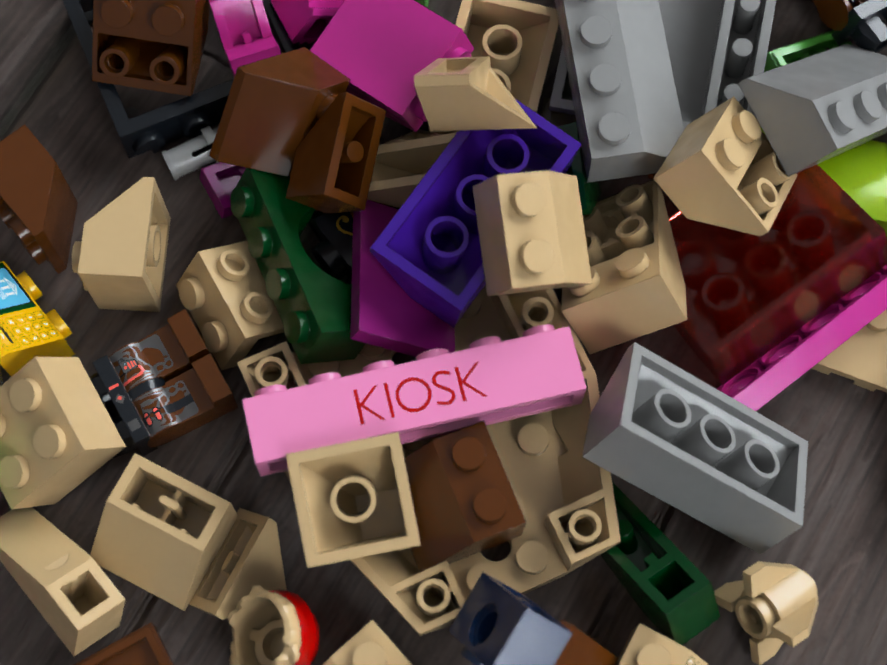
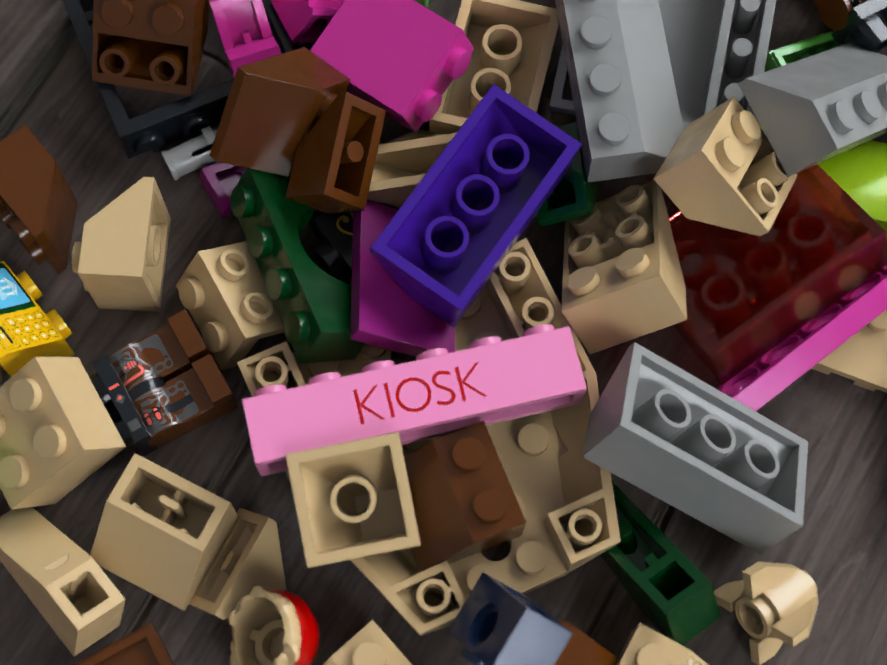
(467, 96): tan slope -> none
(531, 232): tan slope -> none

